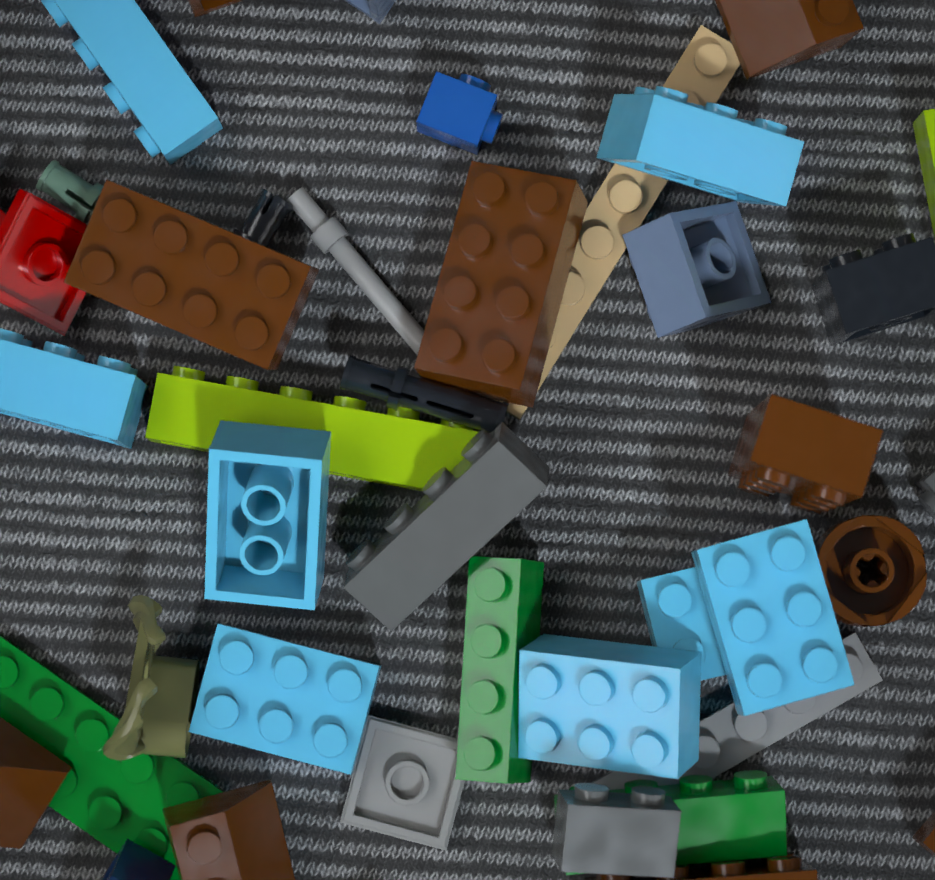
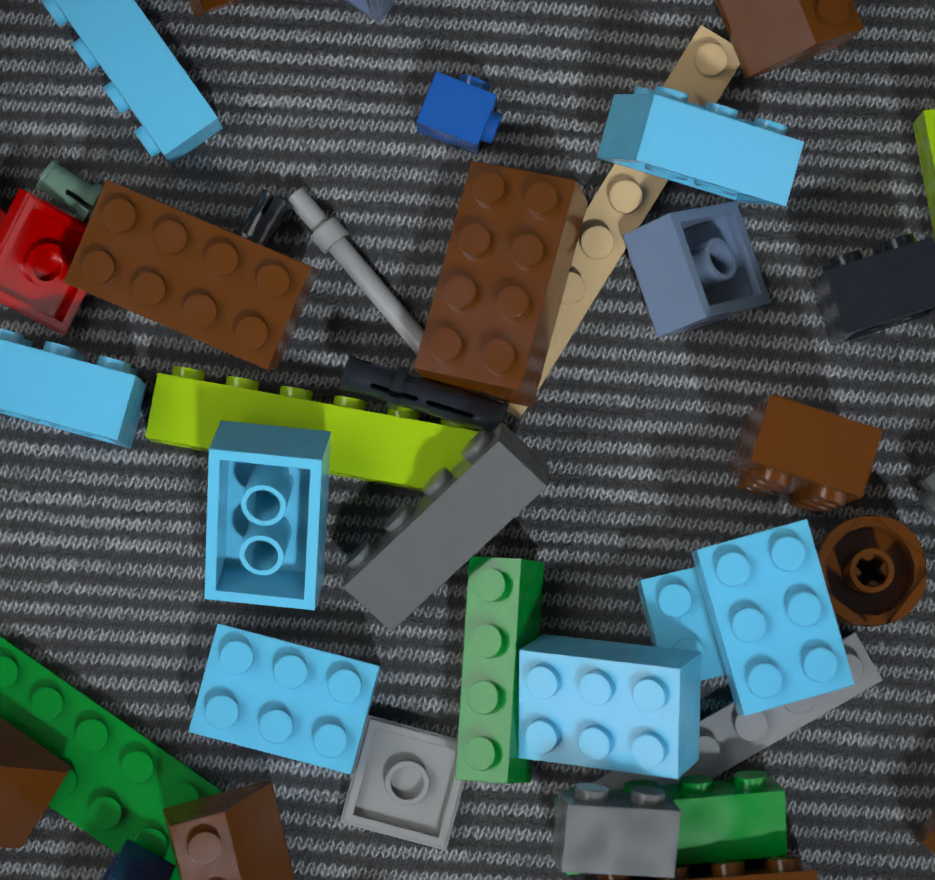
(159, 694): olive piece -> none

